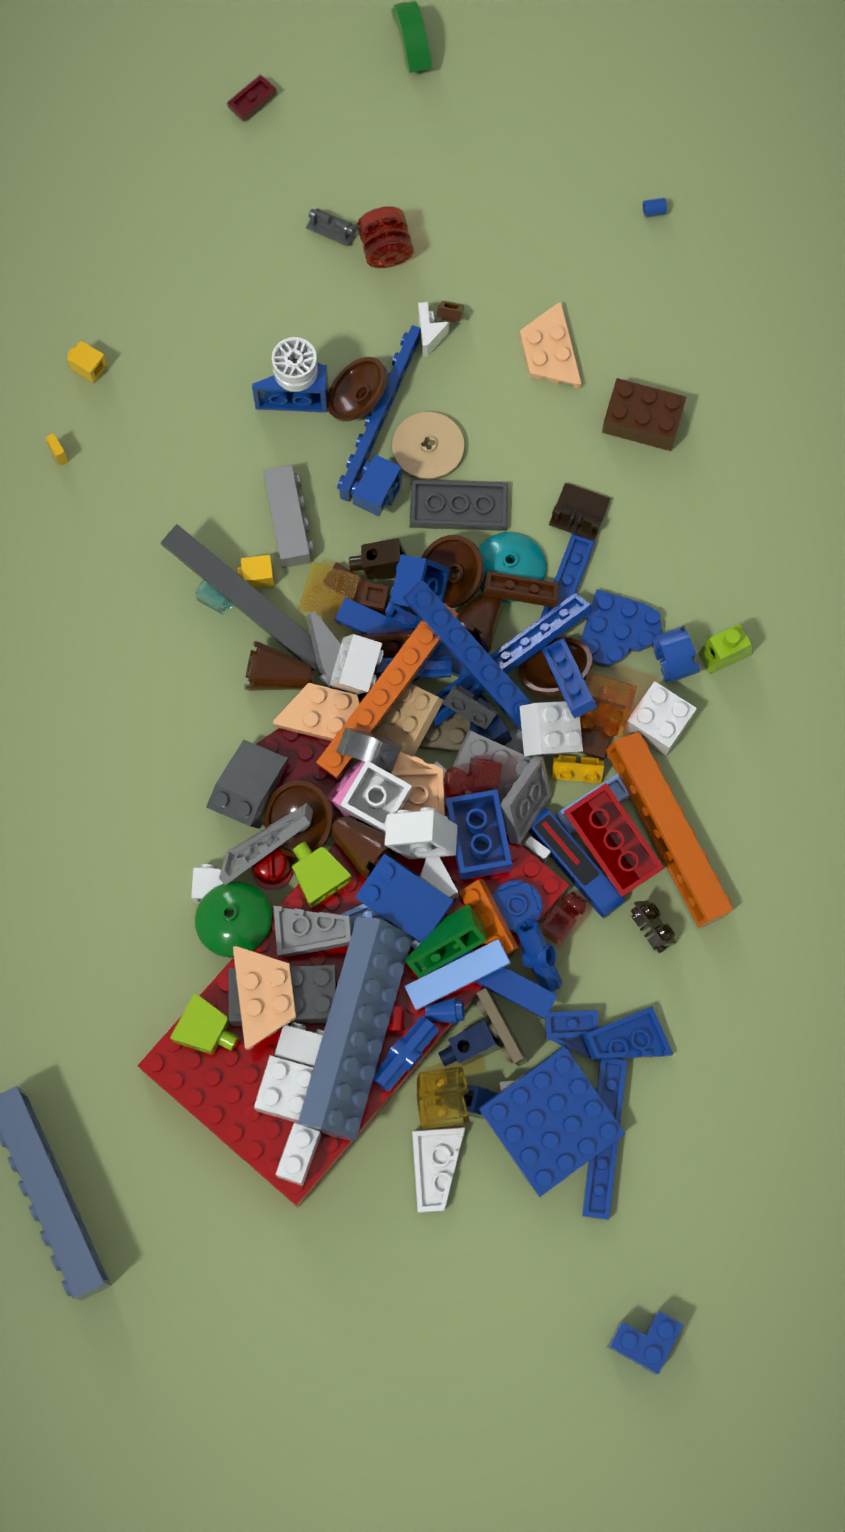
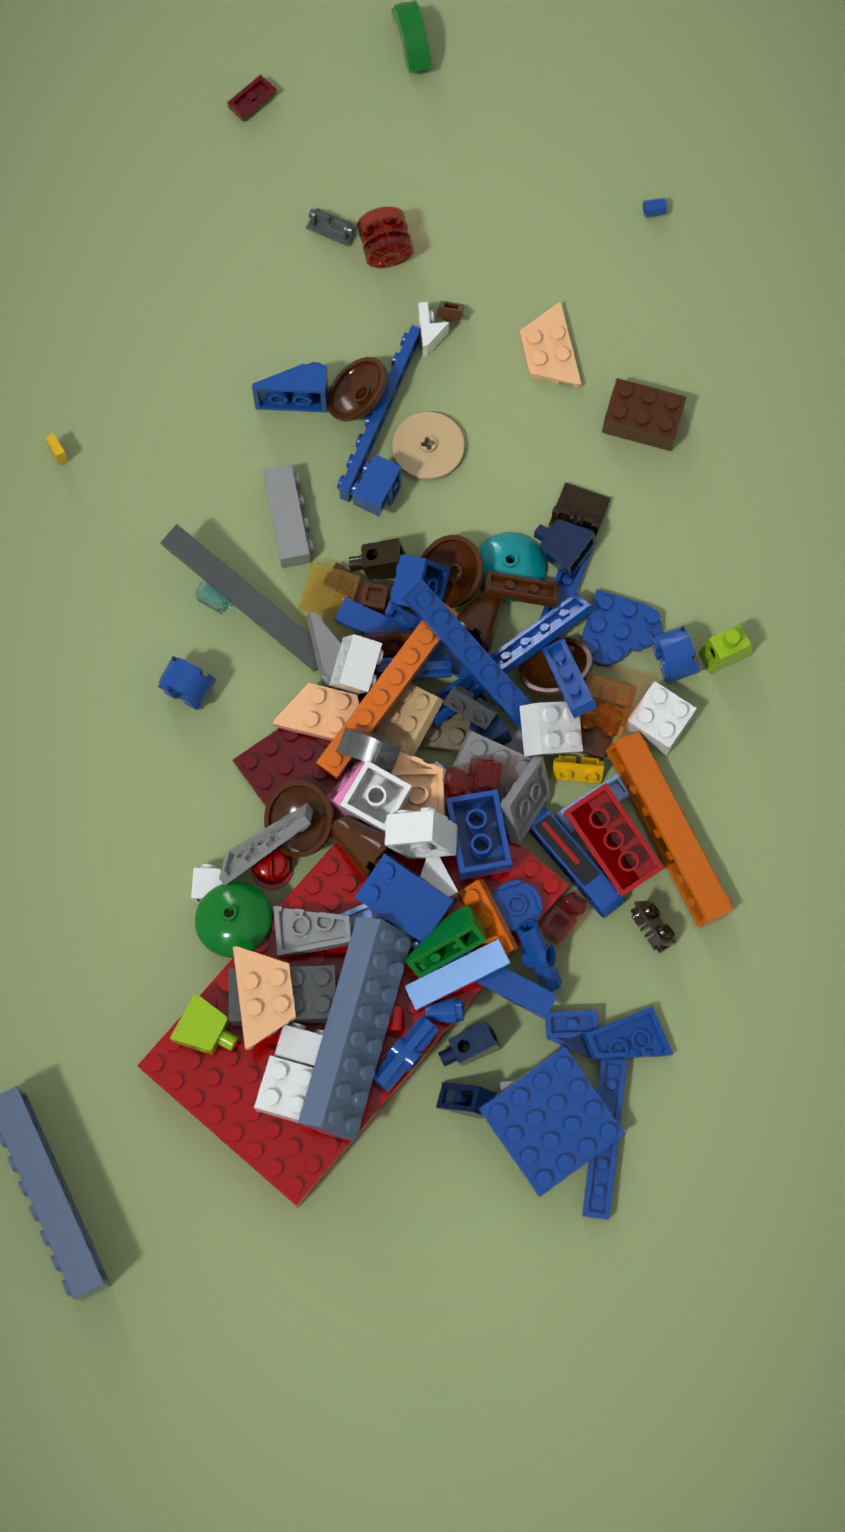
(86, 361): yellow brick -> none
(186, 681): none -> blue brick
(248, 784): dark grey slope -> none
(257, 571): yellow brick -> none
(276, 670): reddish brown cone -> none
(294, 364): white wheel -> none
(298, 1154): white brick -> none
(318, 874): lime torso -> none
(434, 1166): white wing -> none
(441, 1098): clear yellow slope -> none
(459, 505): dark grey tile -> none
(501, 1028): dark tan plate -> none
(537, 849): white tile -> none
(565, 545): none -> dark blue torso
(647, 1349): blue brick -> none

